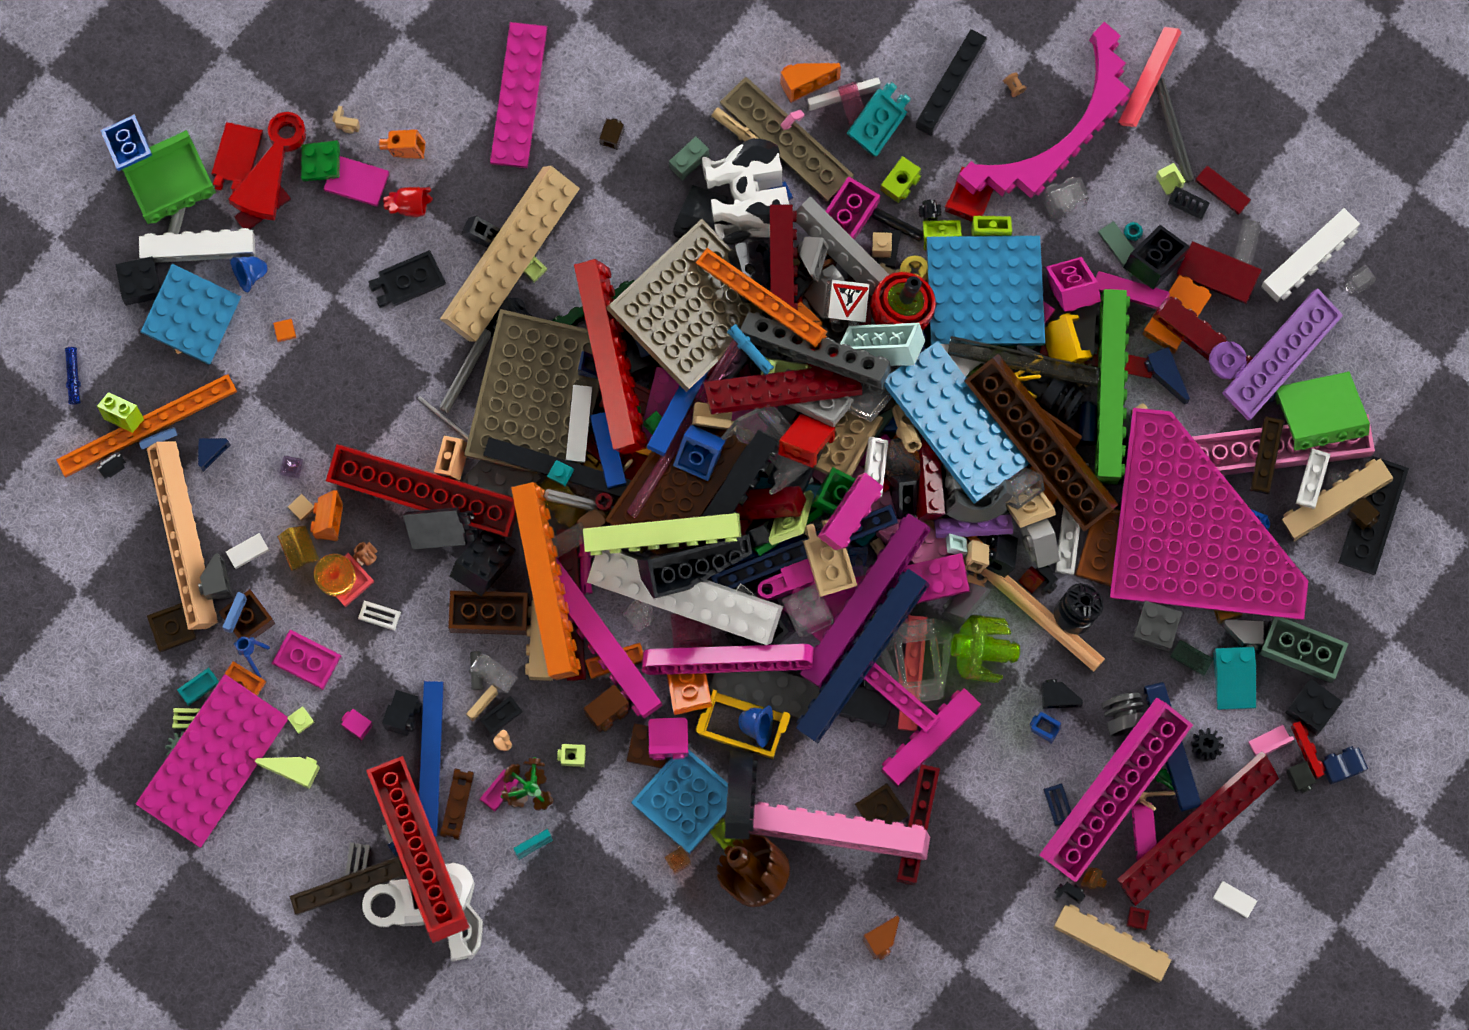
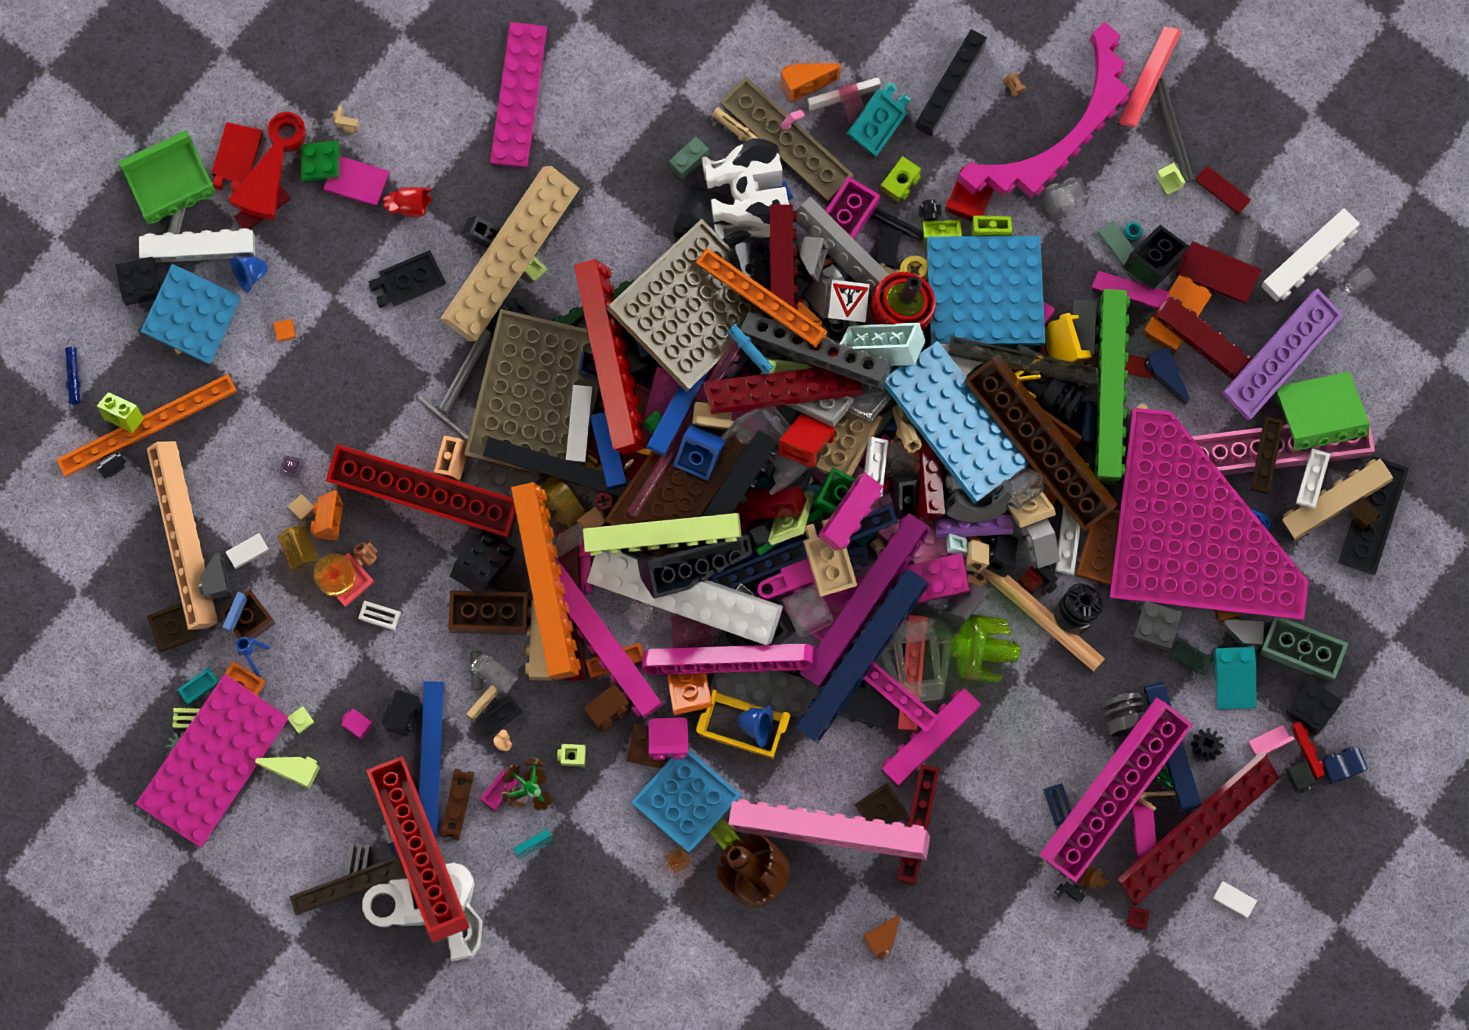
(126, 142): blue slope -> none
(159, 437): medium blue tile -> none
(210, 450): dark blue slope -> none
(306, 659): dark pink tile -> none
(404, 144): orange torso -> none
(439, 528): black tile -> none
(560, 473): teal plate -> none
(568, 499): light grey axle -> none
(612, 133): dark brown brick -> none
(740, 795): black brick -> none
(881, 245): tan brick -> none
(1045, 727): blue window -> none
(1058, 695): black slope -> none
(1073, 284): dark pink brick -> none
(1112, 943): tan brick -> none
(1177, 190): black slope -> none
(1227, 360): medium lavender tile -> none

